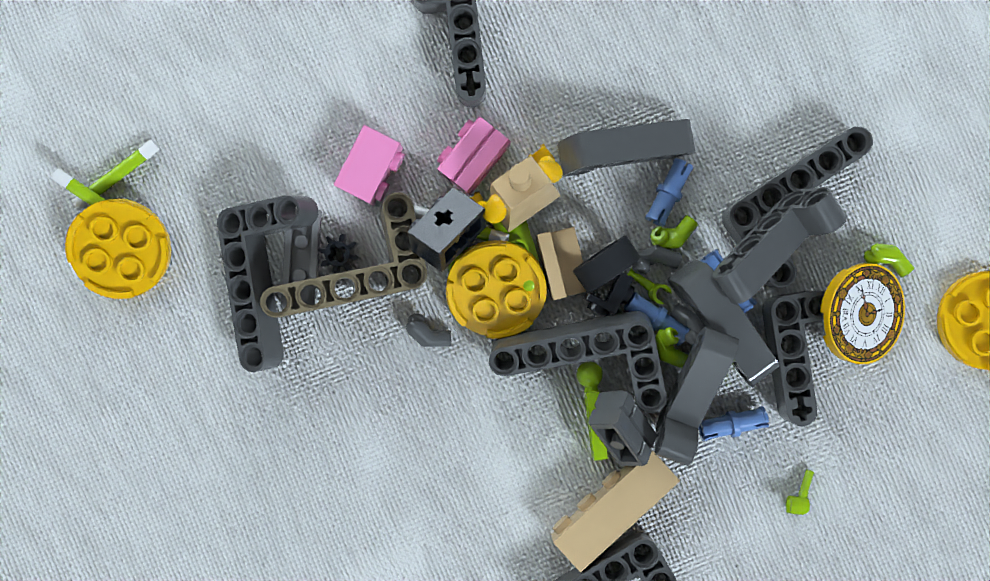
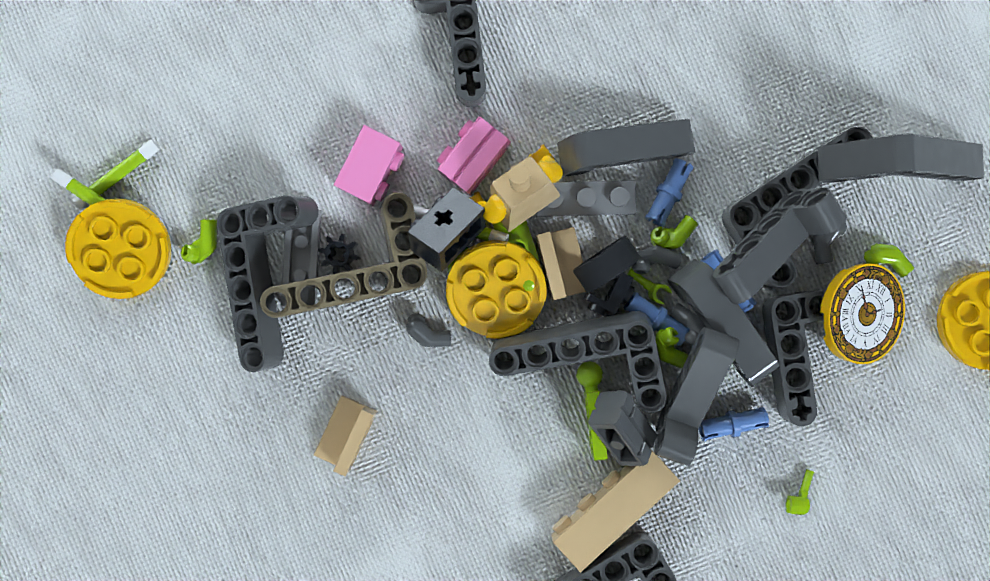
(203, 246): none -> lime arm
(345, 434): none -> tan panel
(592, 199): none -> light grey plate
(823, 243): none -> dark grey arm
(901, 156): none -> dark grey beam

